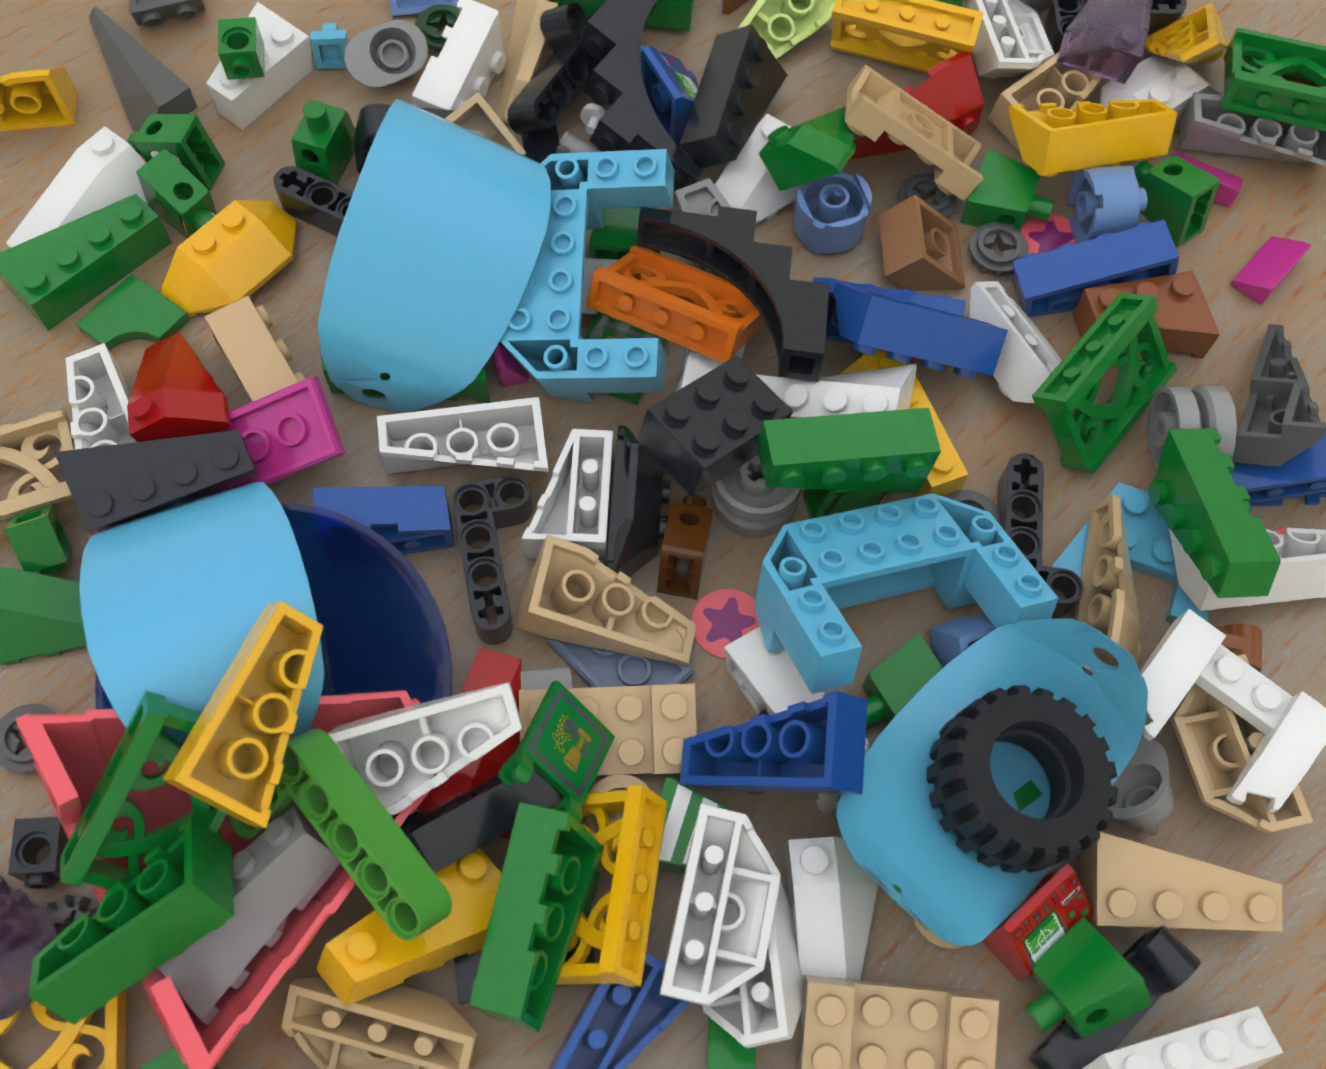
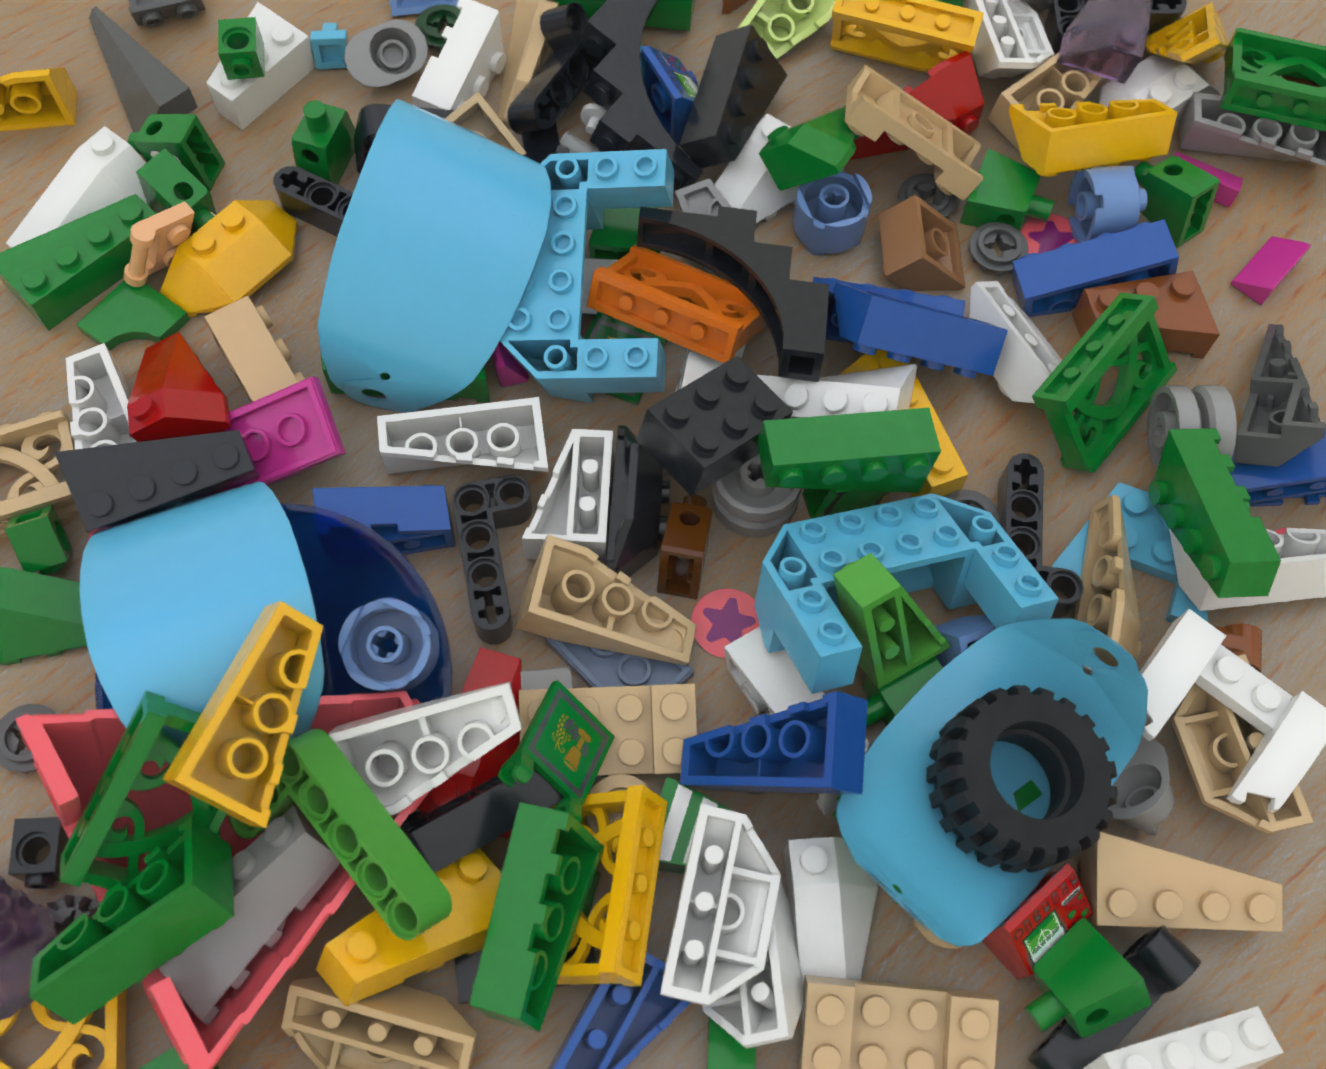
(156, 242): none -> light nougat plate
(368, 661): none -> medium blue brick
(885, 621): none -> bright green wedge

